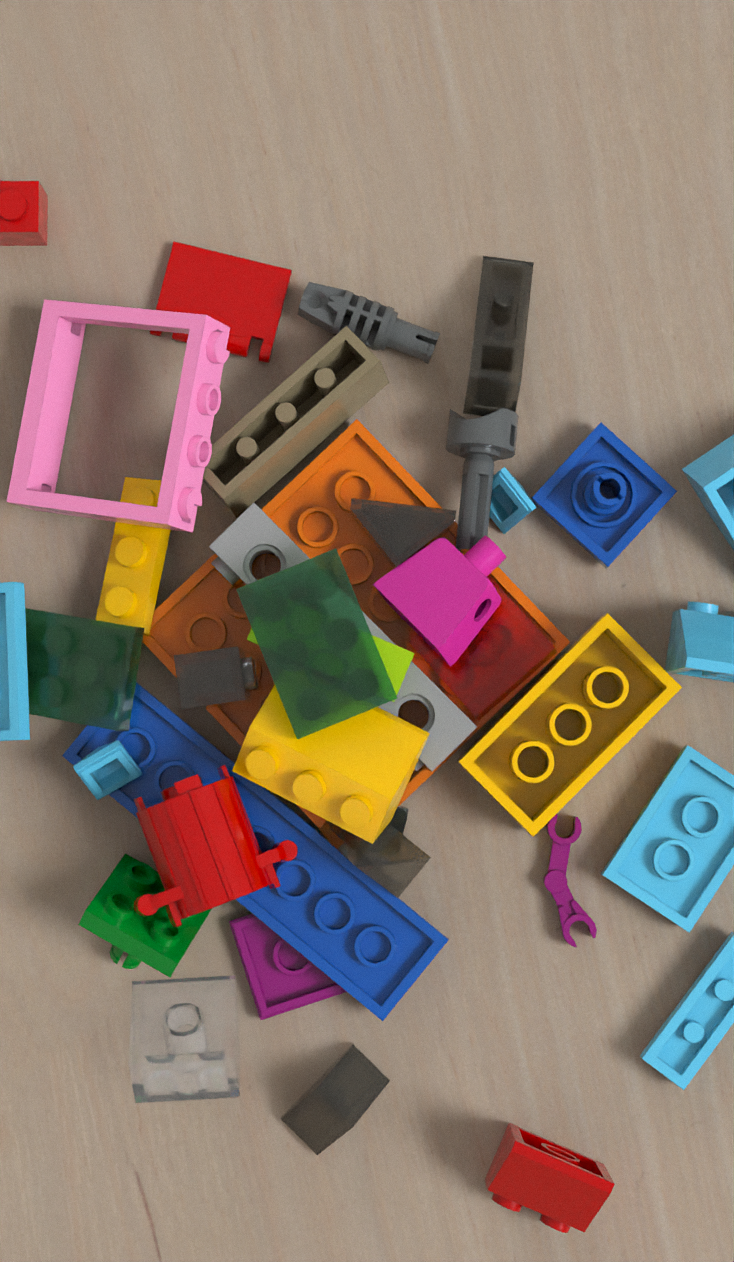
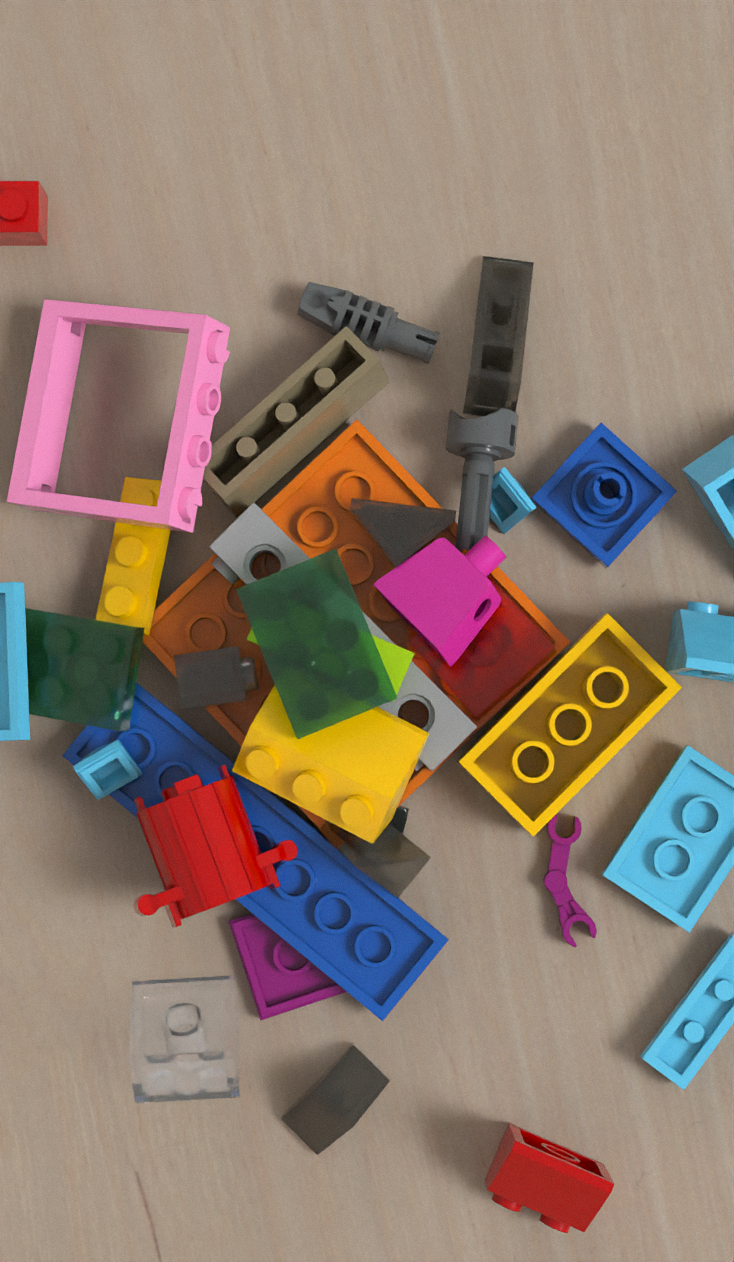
(142, 937): green plate -> none
(228, 289): red piece -> none

